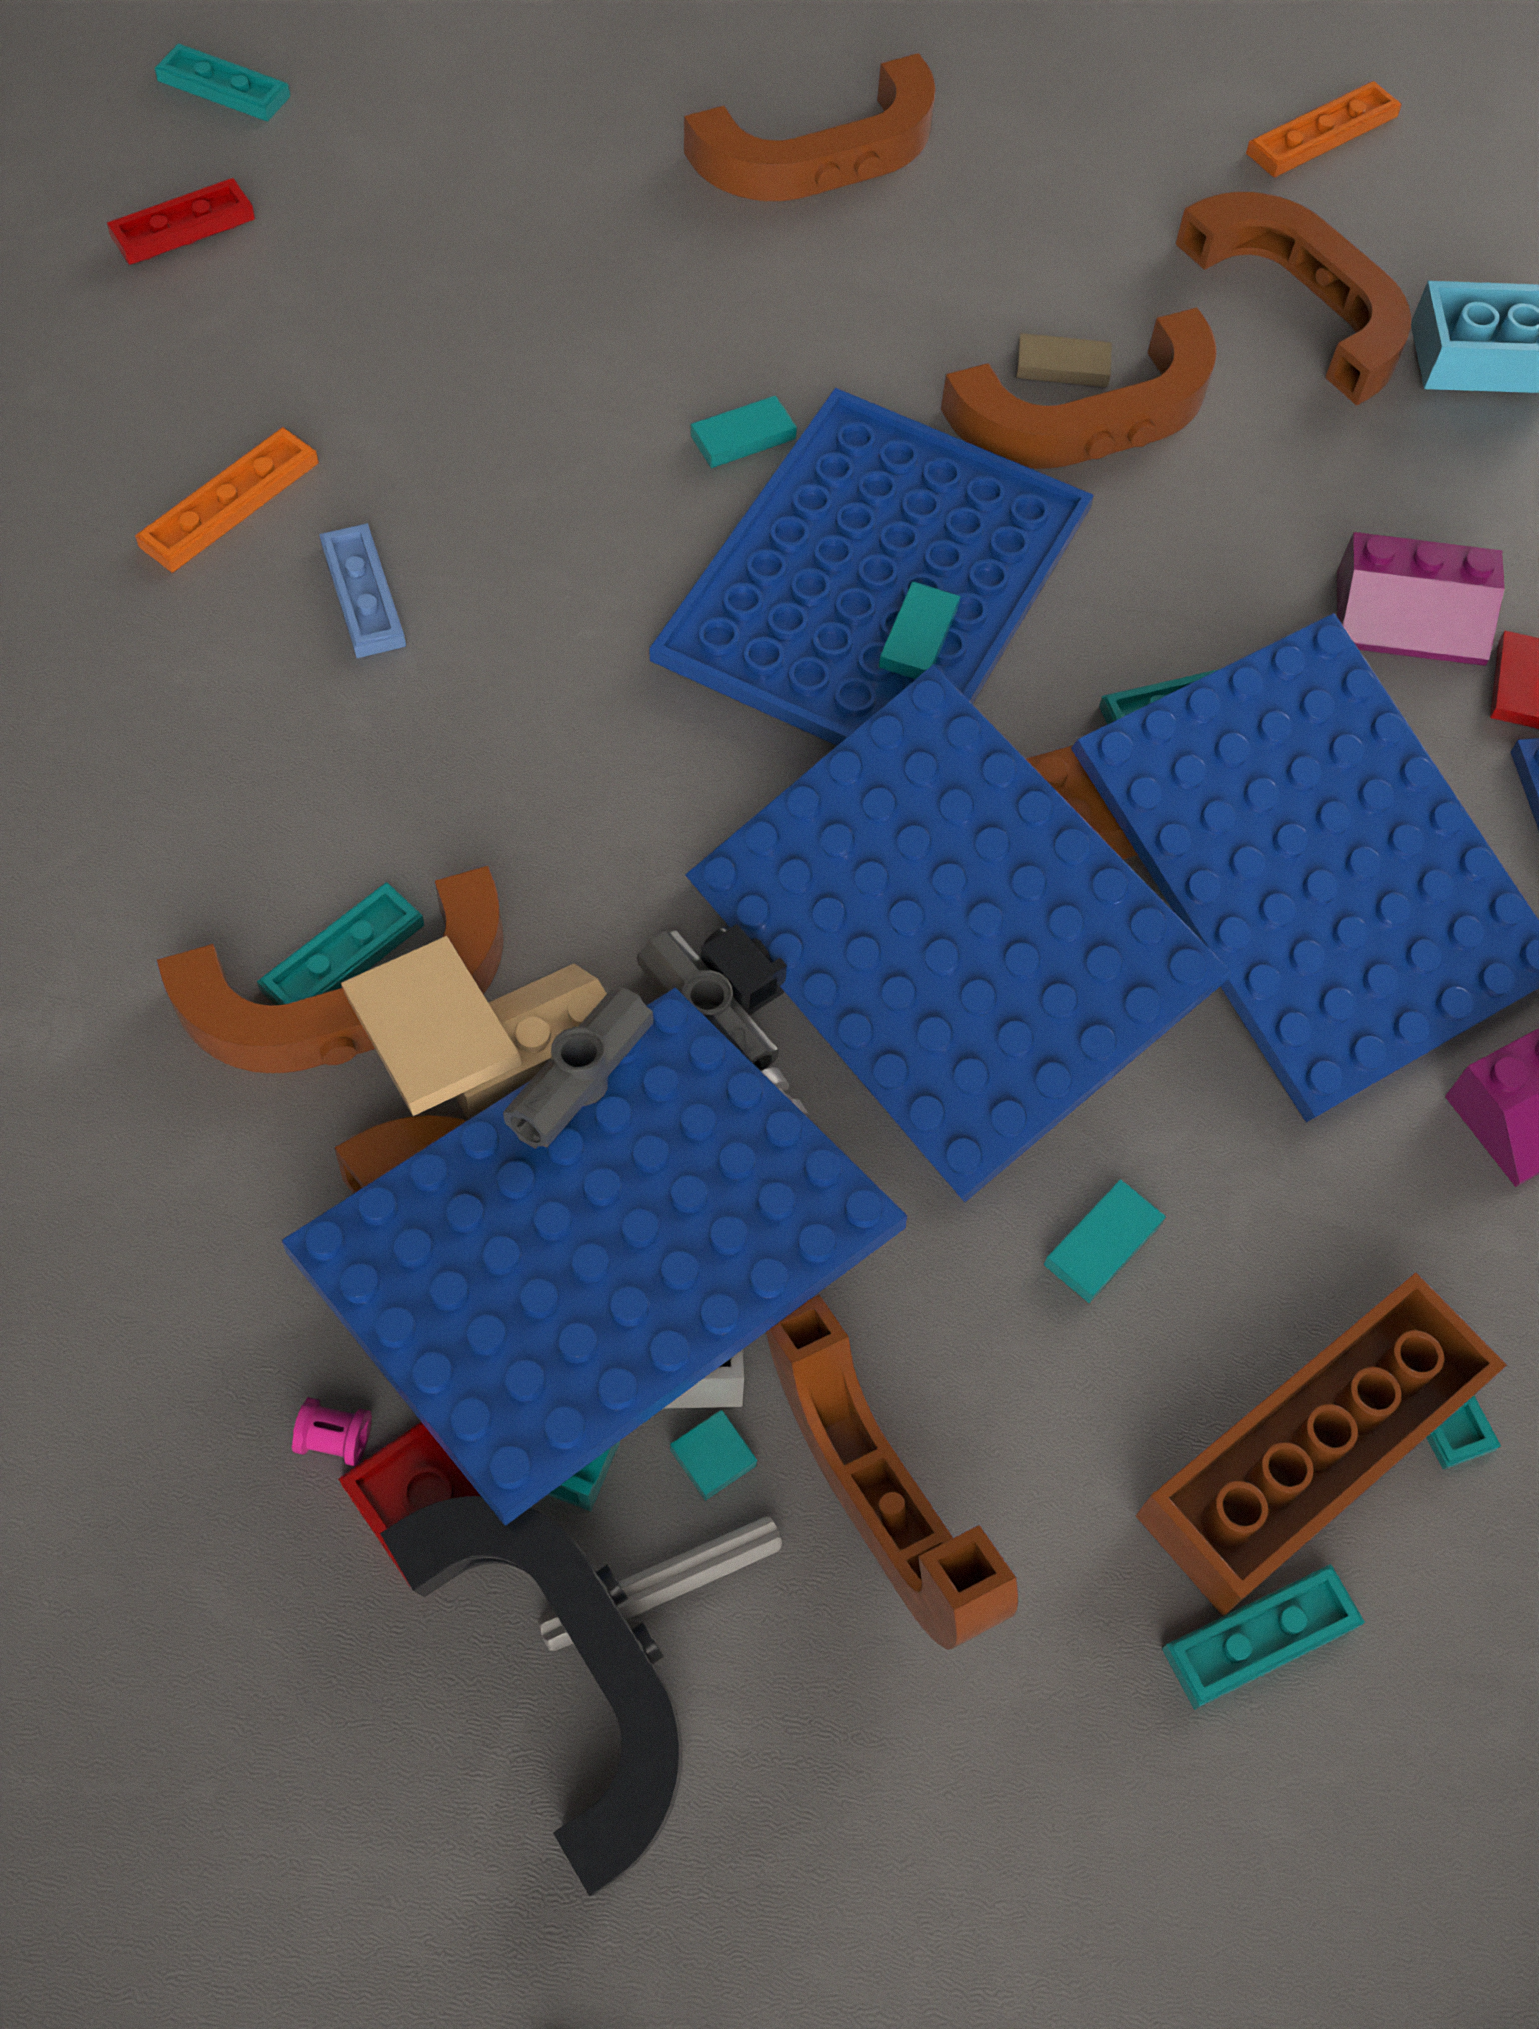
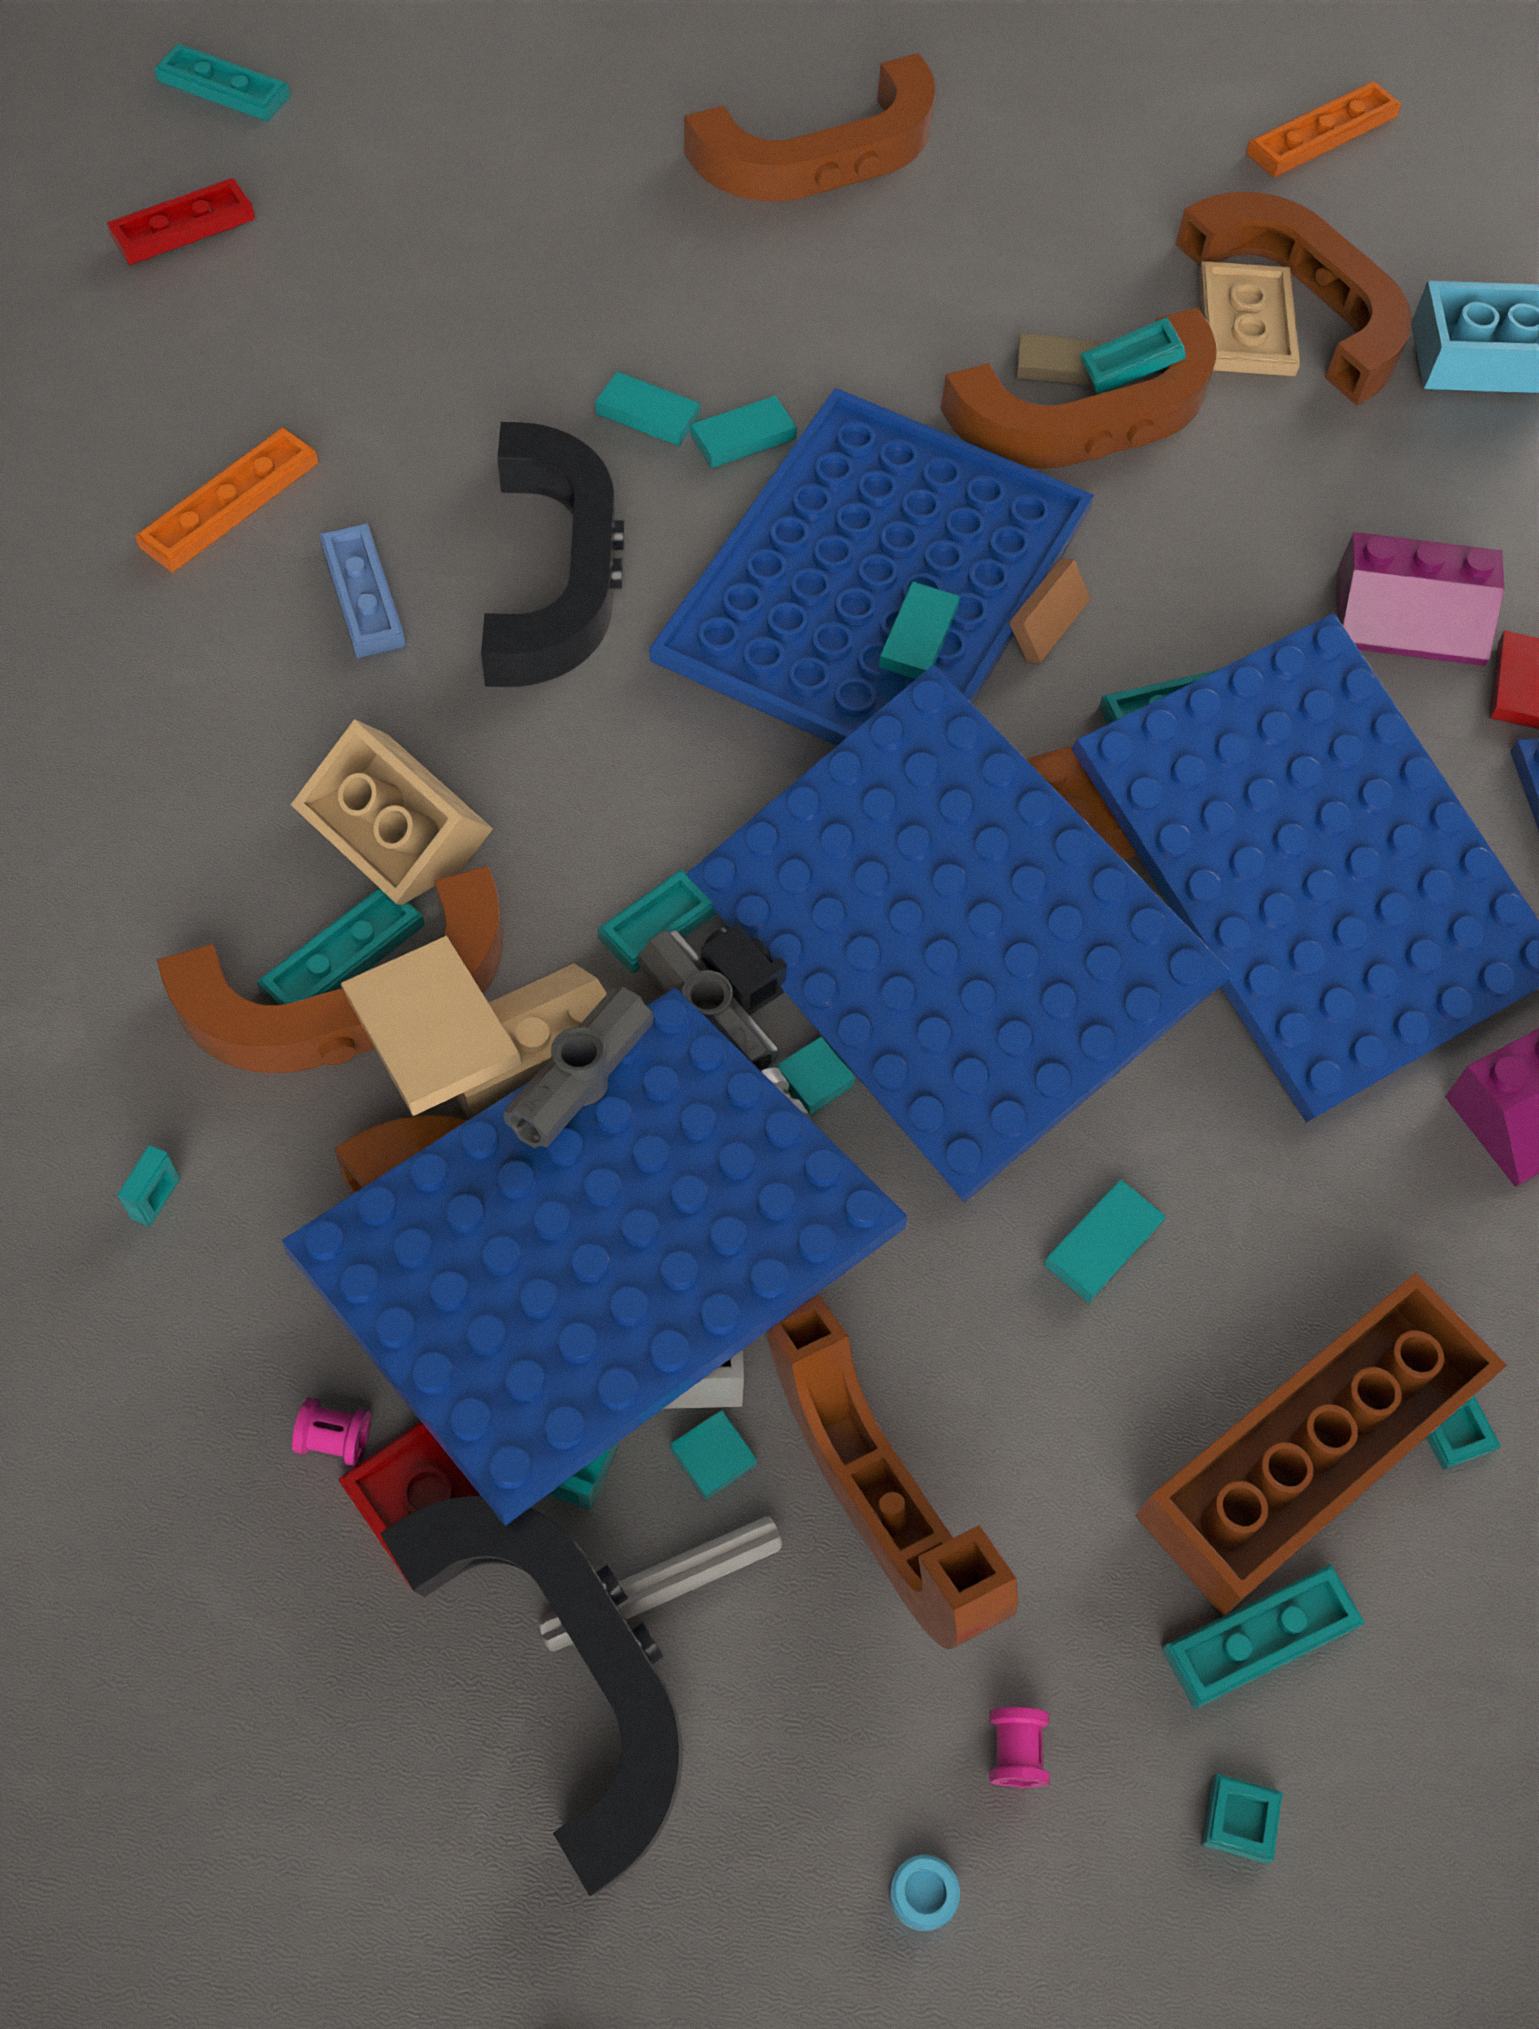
(149, 1186): none -> teal tile
(389, 814): none -> tan slope
(562, 636): none -> black arch
(647, 408): none -> teal tile
(668, 907): none -> teal tile
(816, 1075): none -> teal tile
(924, 1893): none -> medium azure tile
(1019, 1747): none -> dark pink bush
(1050, 610): none -> medium nougat tile
(1132, 356): none -> teal tile
(1242, 1818): none -> teal tile
(1250, 317): none -> tan tile

